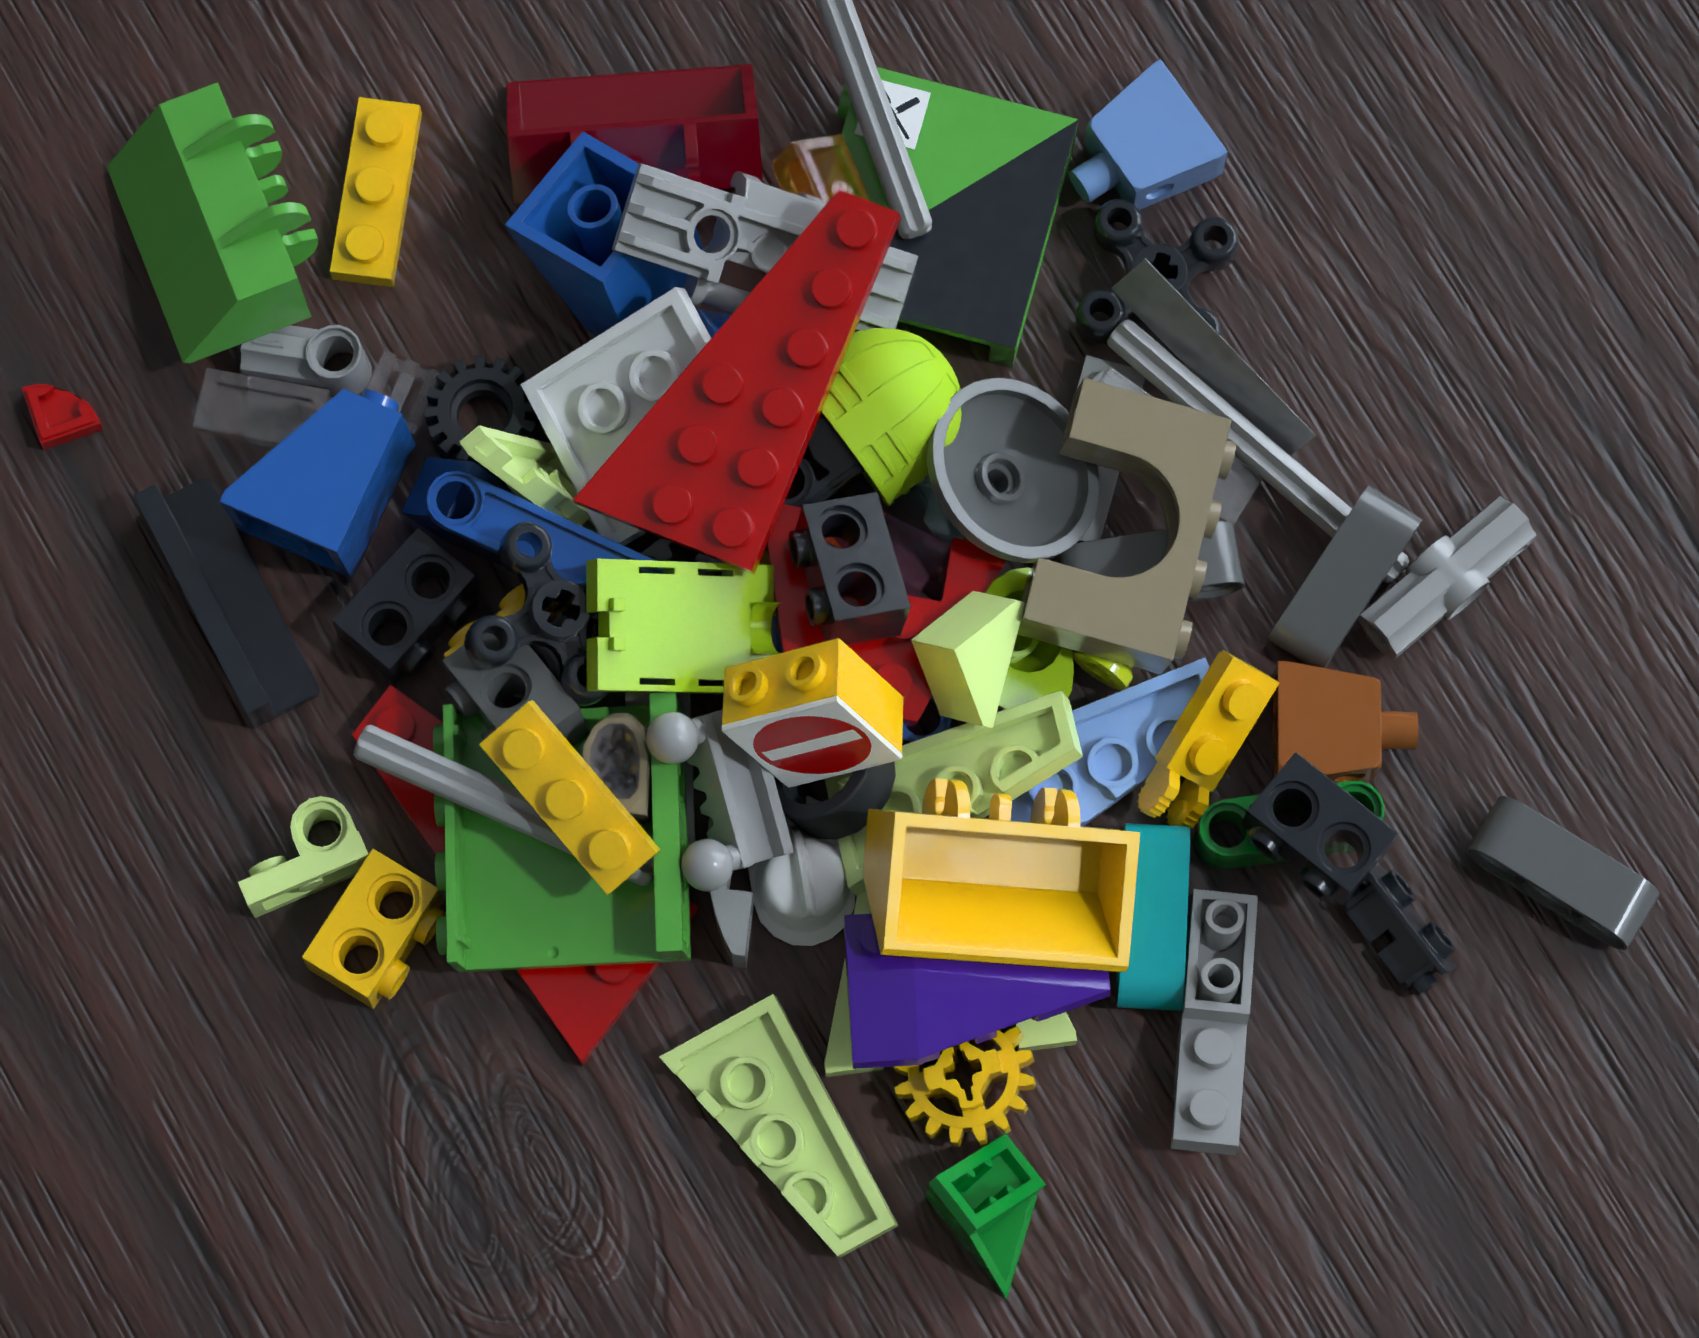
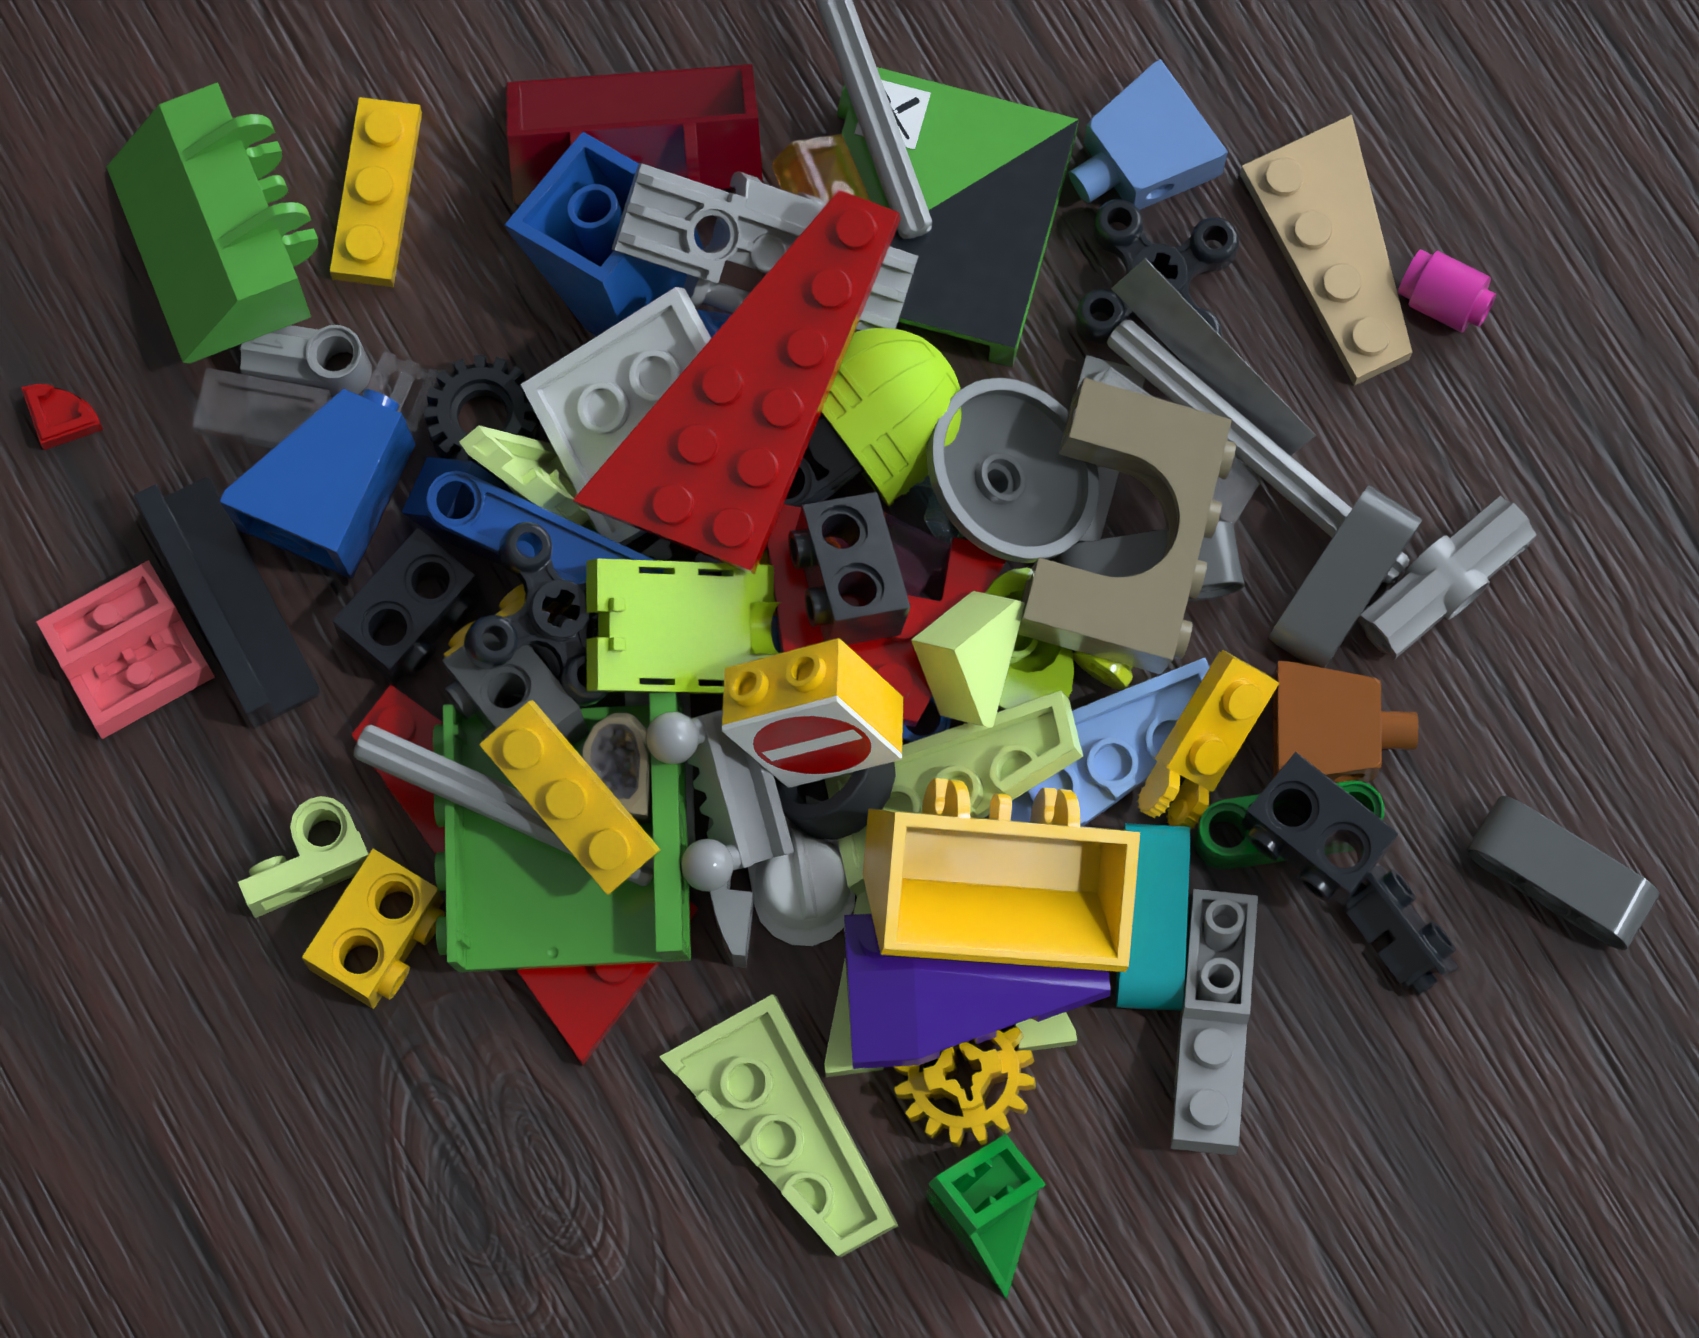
(125, 649): none -> coral slope
(1331, 237): none -> tan wing
(1447, 290): none -> dark pink brick

